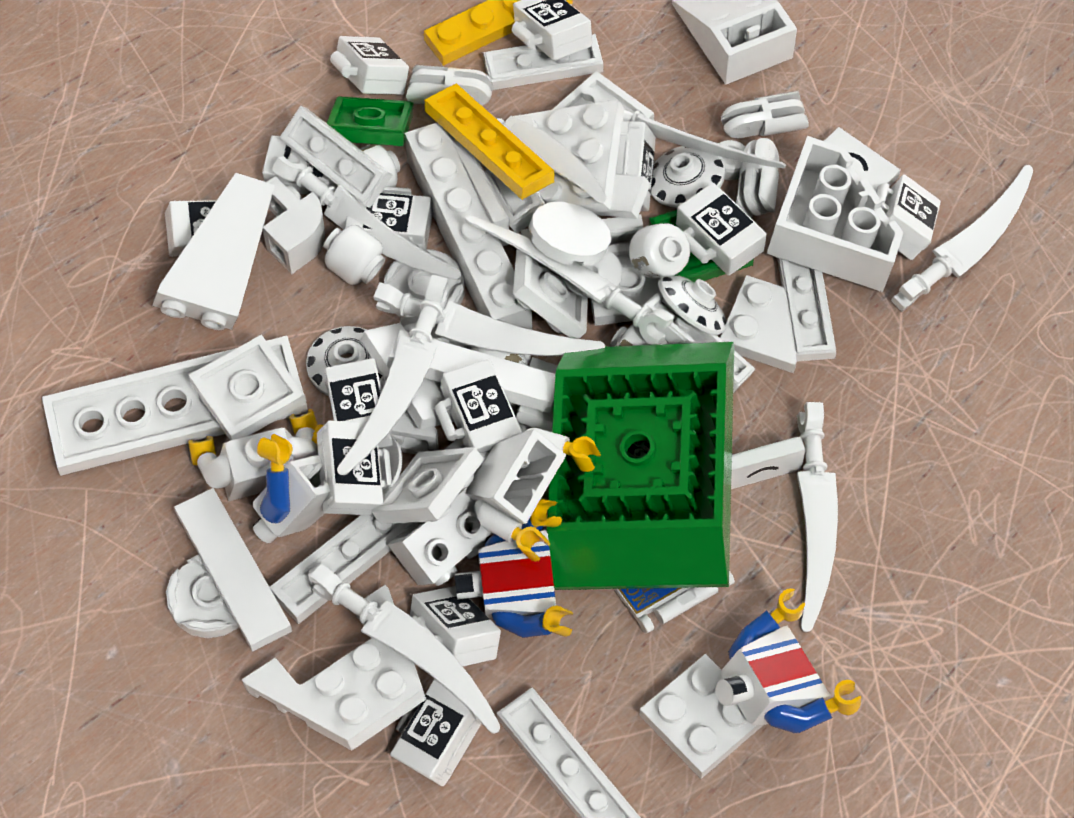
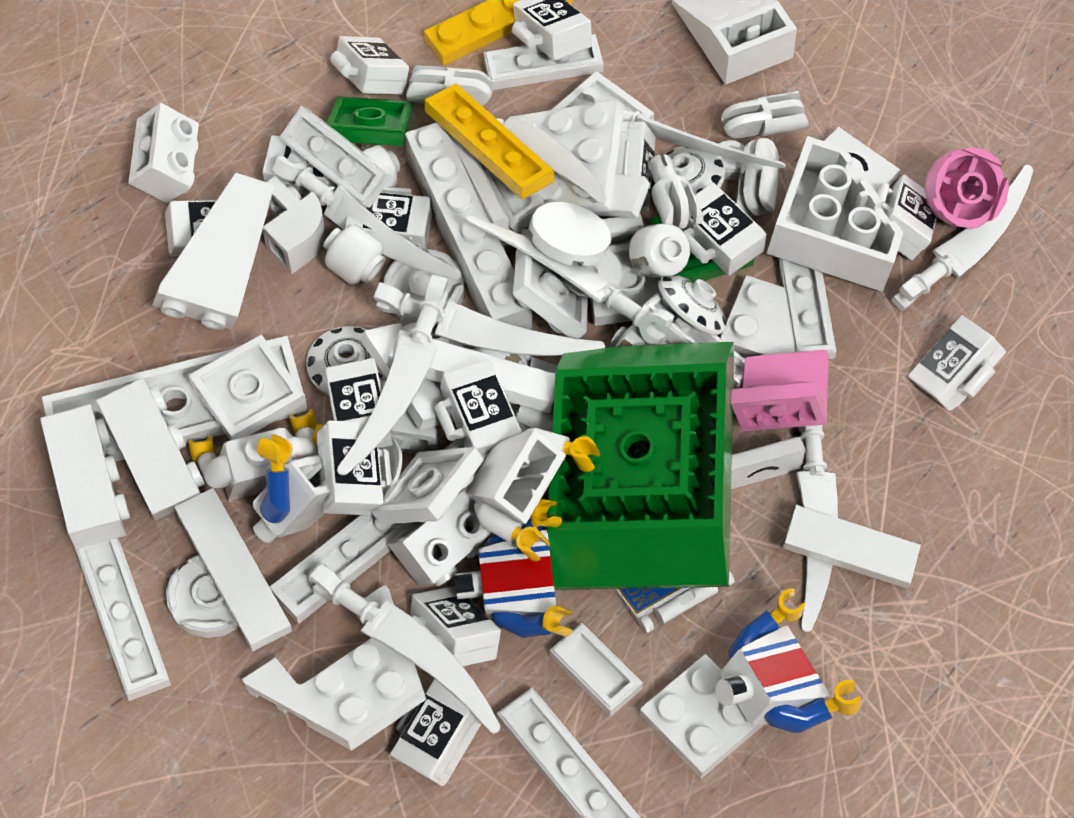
(85, 476): none -> white brick
(123, 619): none -> white tile
(151, 447): none -> white brick
(164, 153): none -> white brick
(596, 669): none -> white tile
(673, 194): none -> white arm
(783, 391): none -> bright pink bracket
(851, 546): none -> white tile
(958, 364): none -> white piece
(966, 187): none -> bright pink cylinder

